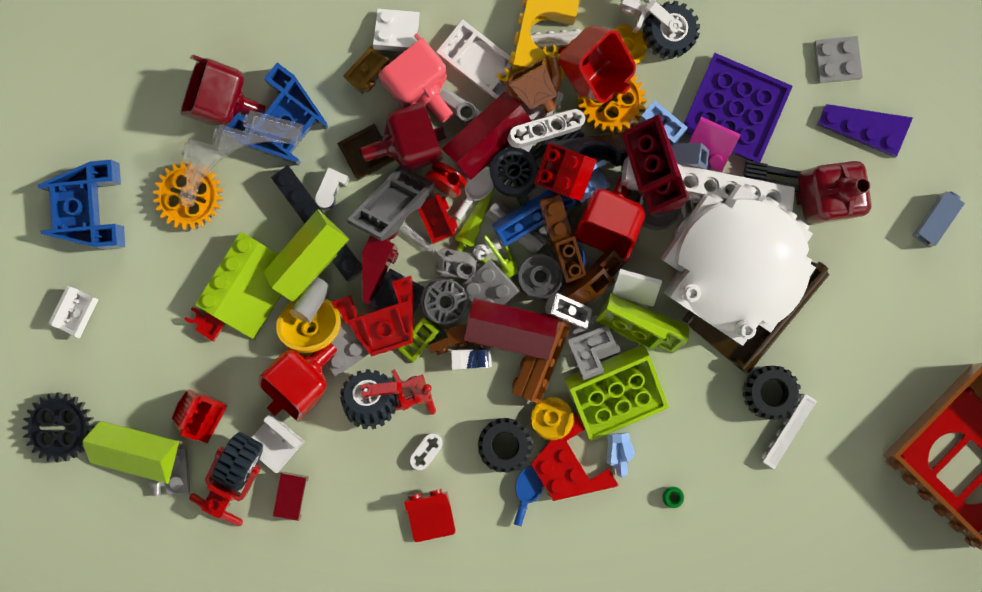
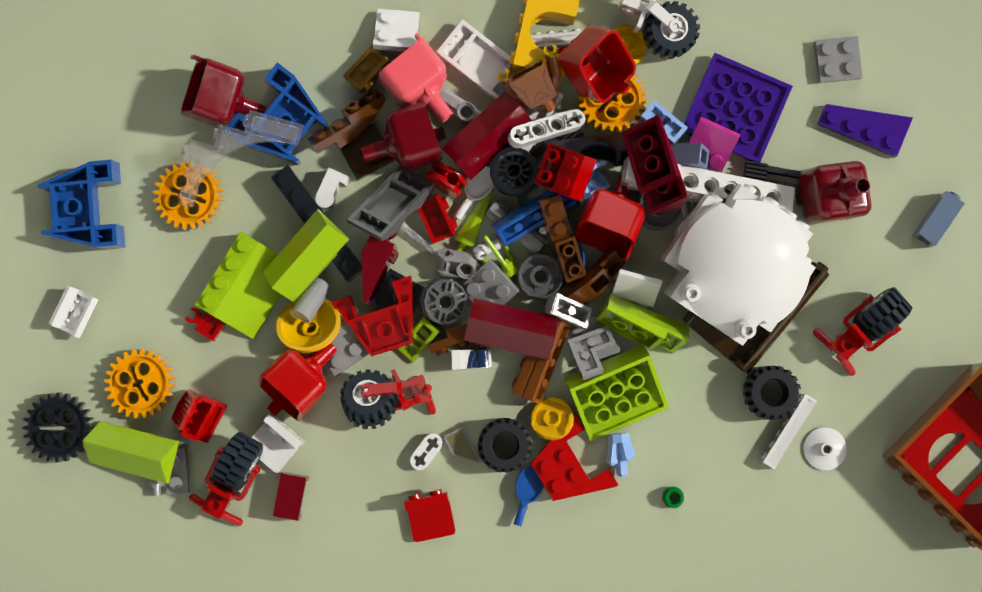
(122, 392): none -> light orange gear
(356, 118): none -> reddish brown slope
(461, 445): none -> olive tile
(814, 446): none -> white dish
(874, 320): none -> piece

